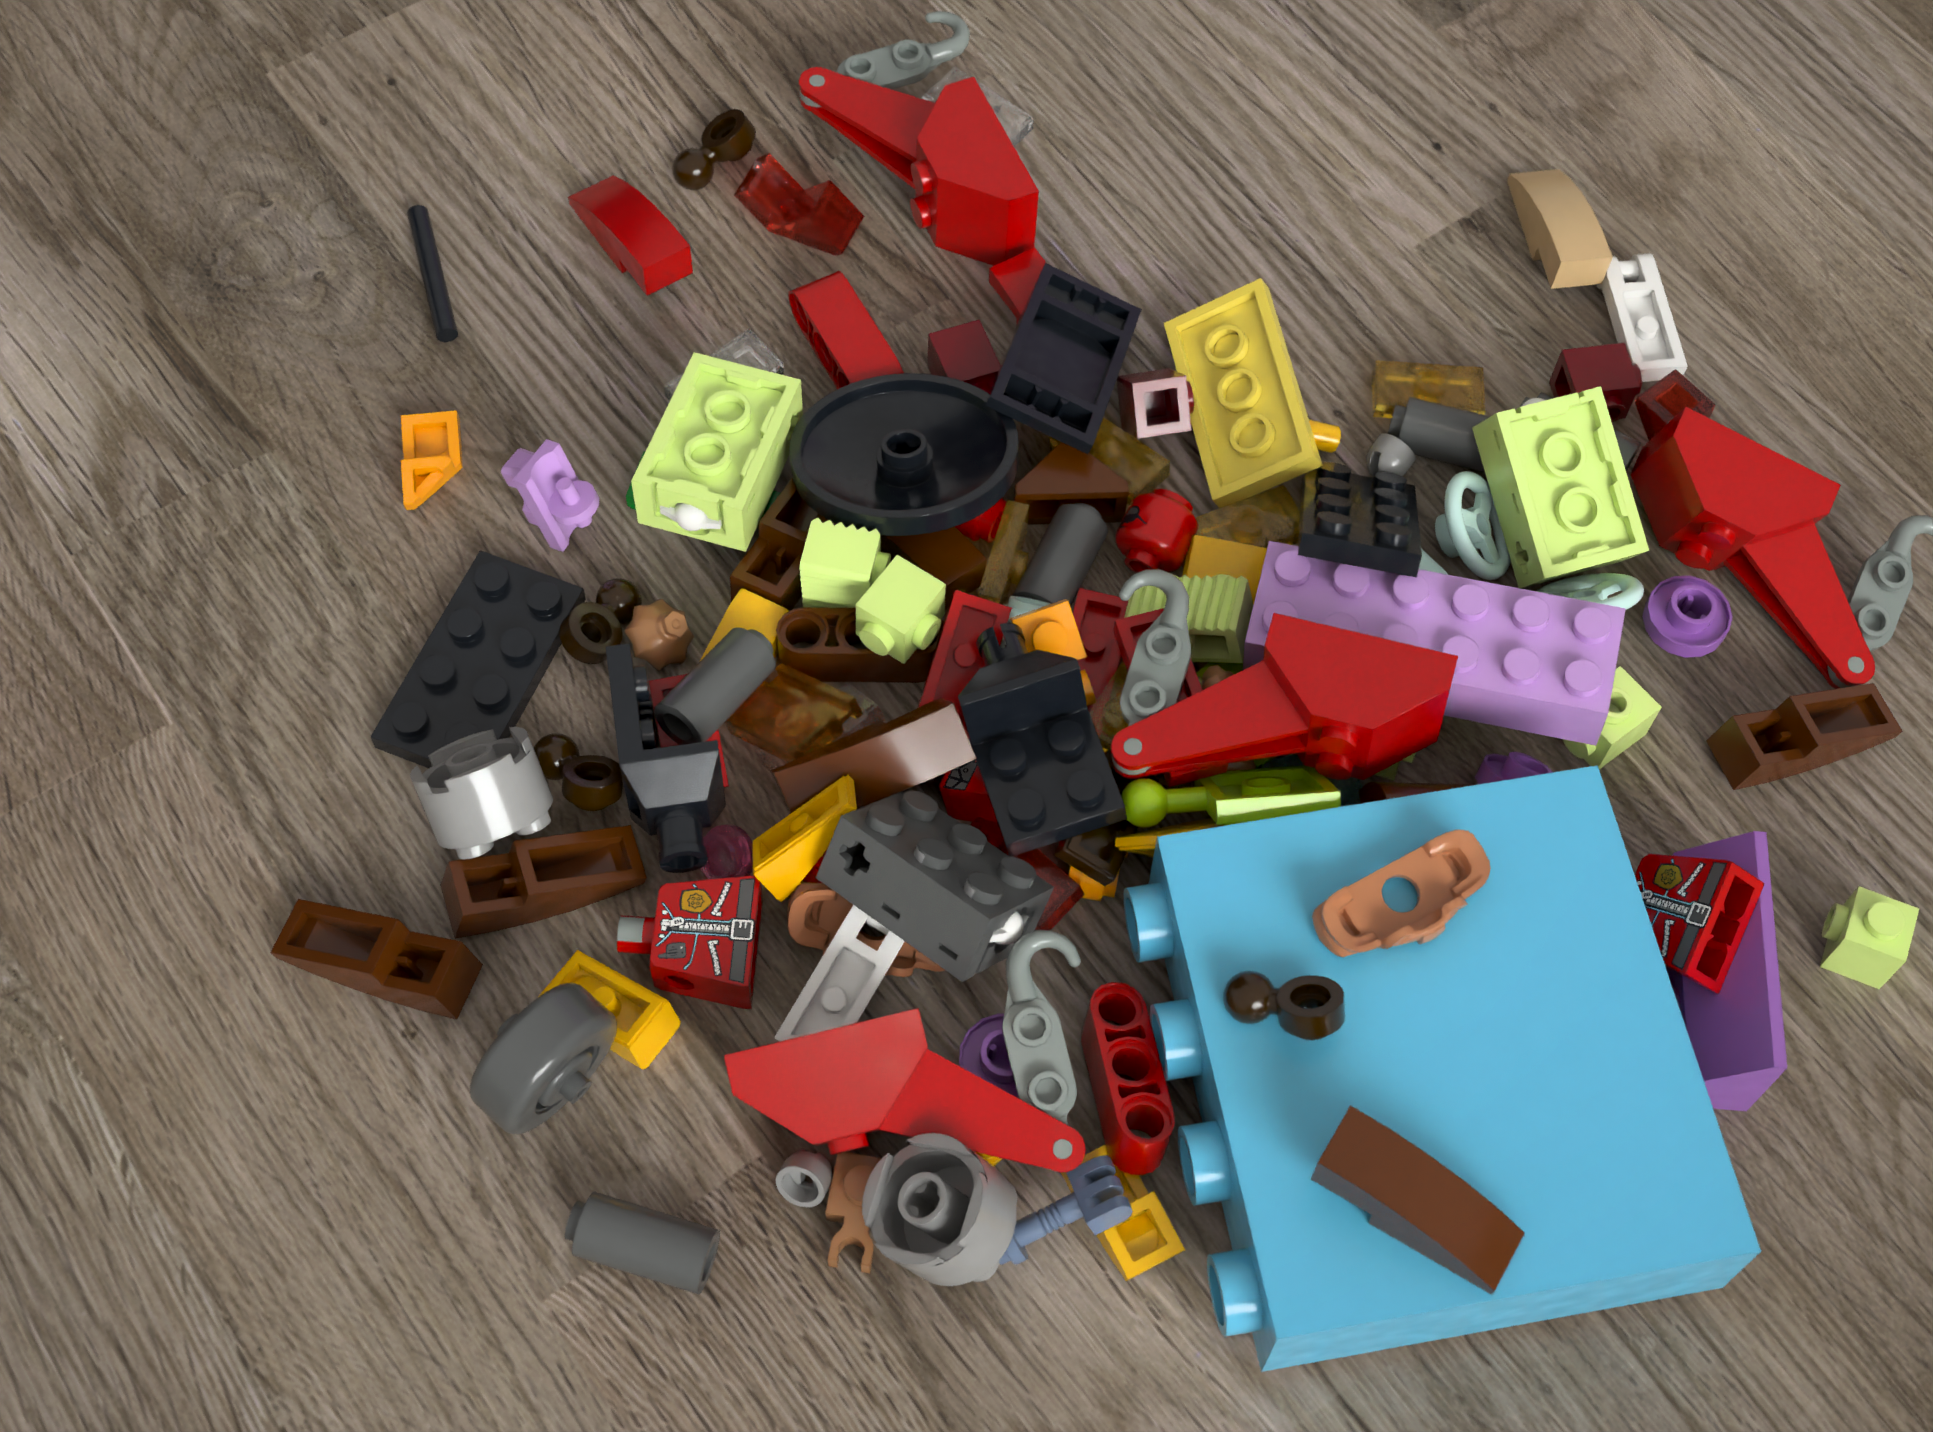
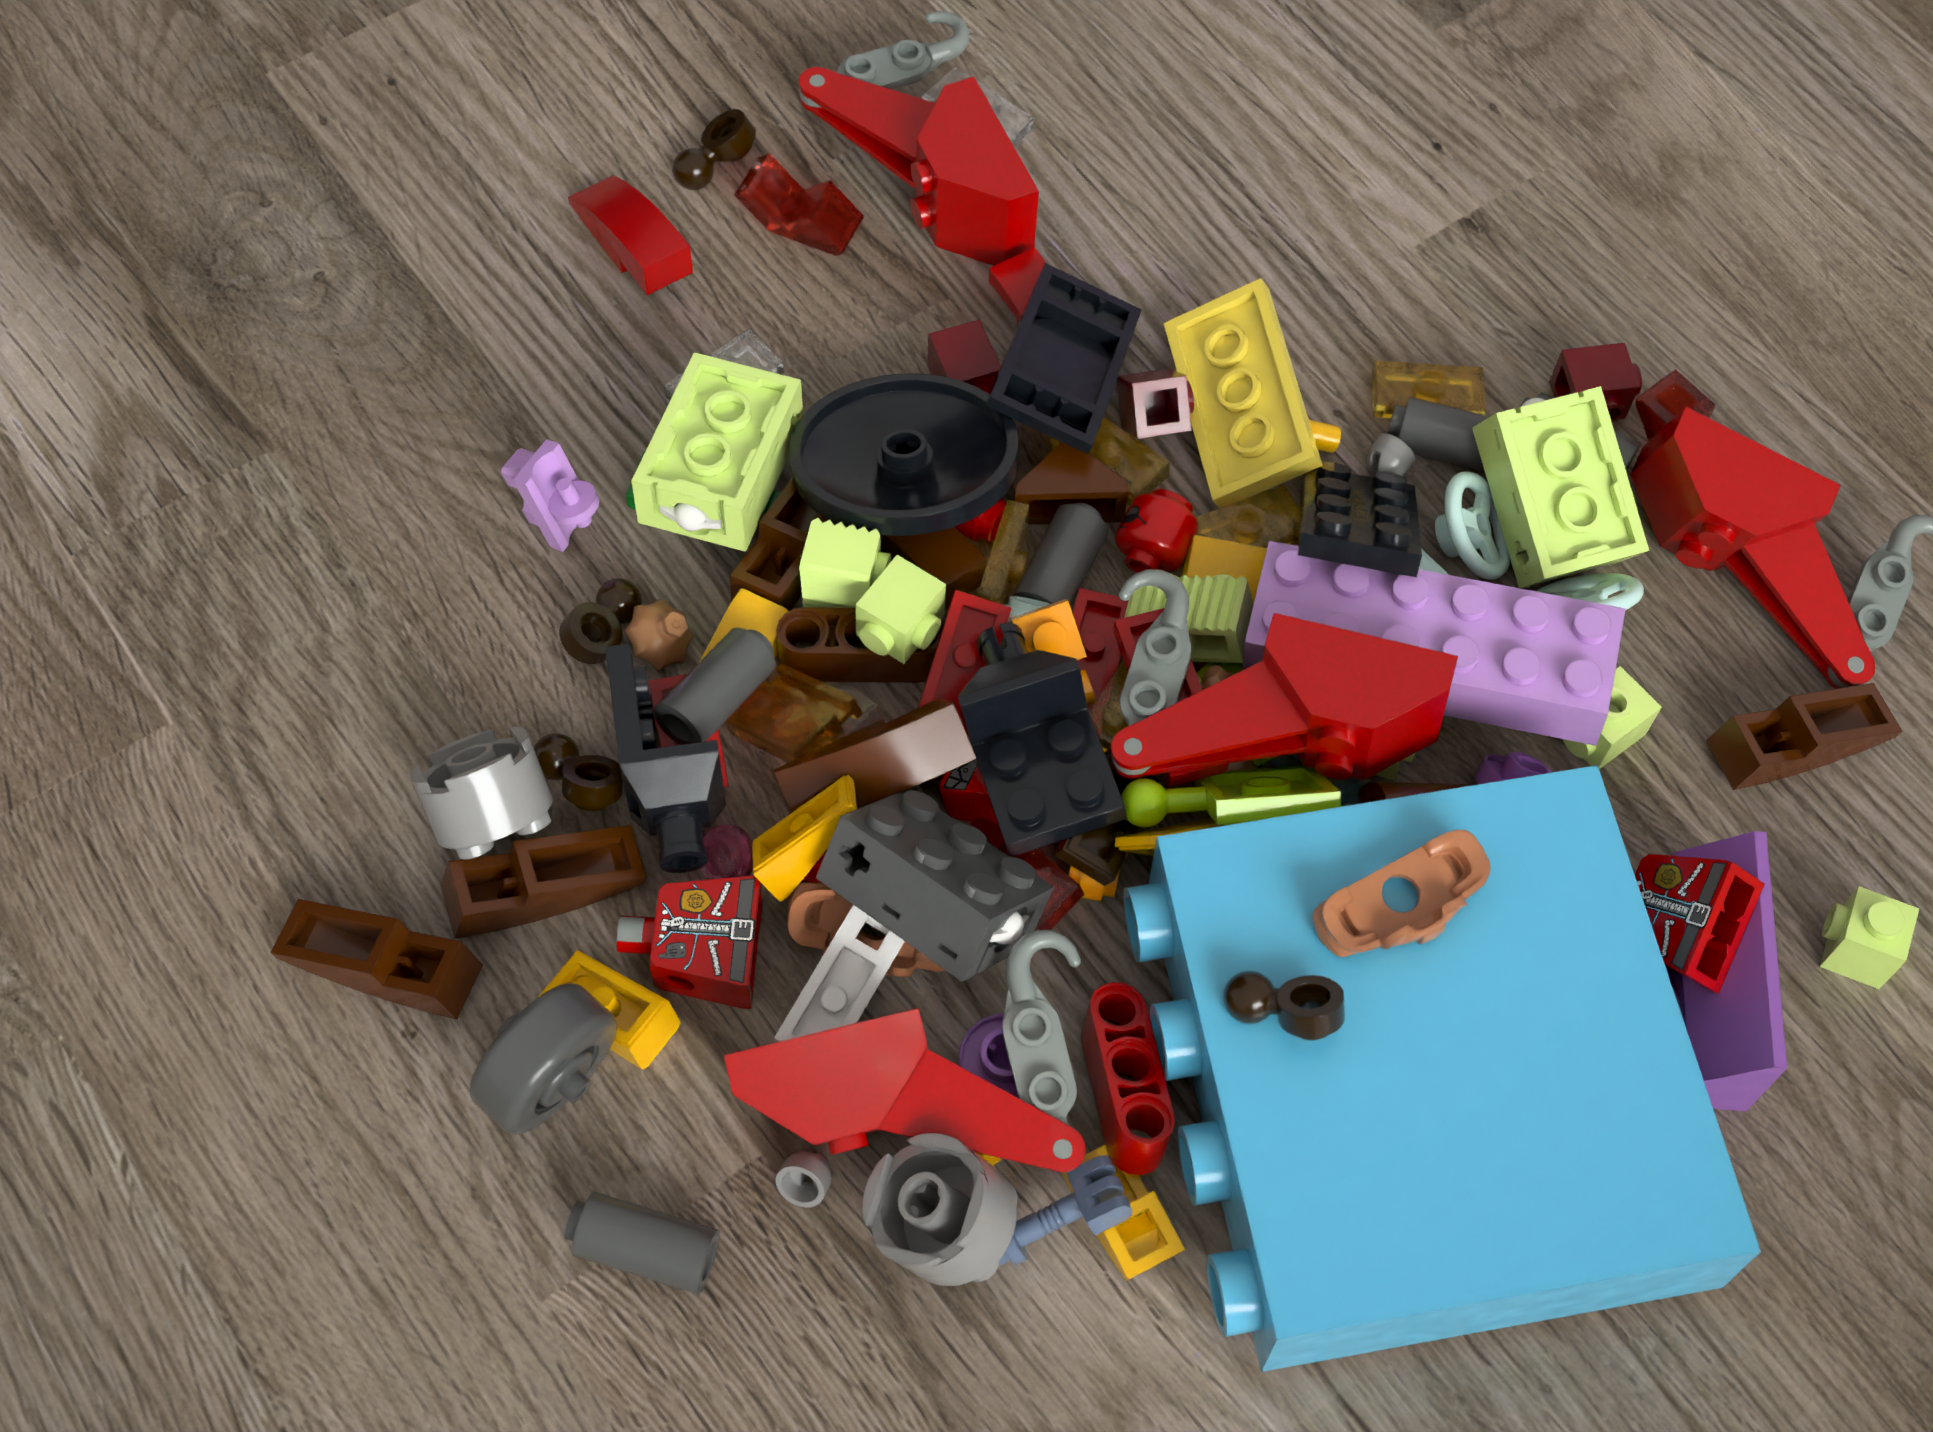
(430, 454): light orange slope -> none
(432, 273): black bar -> none
(478, 659): black plate -> none
(841, 331): red beam -> none
(845, 1206): medium nougat plate -> none
(1418, 1200): reddish brown slope -> none
(1560, 228): tan slope -> none
(1643, 316): white plate -> none
(1687, 616): medium lavender plate -> none

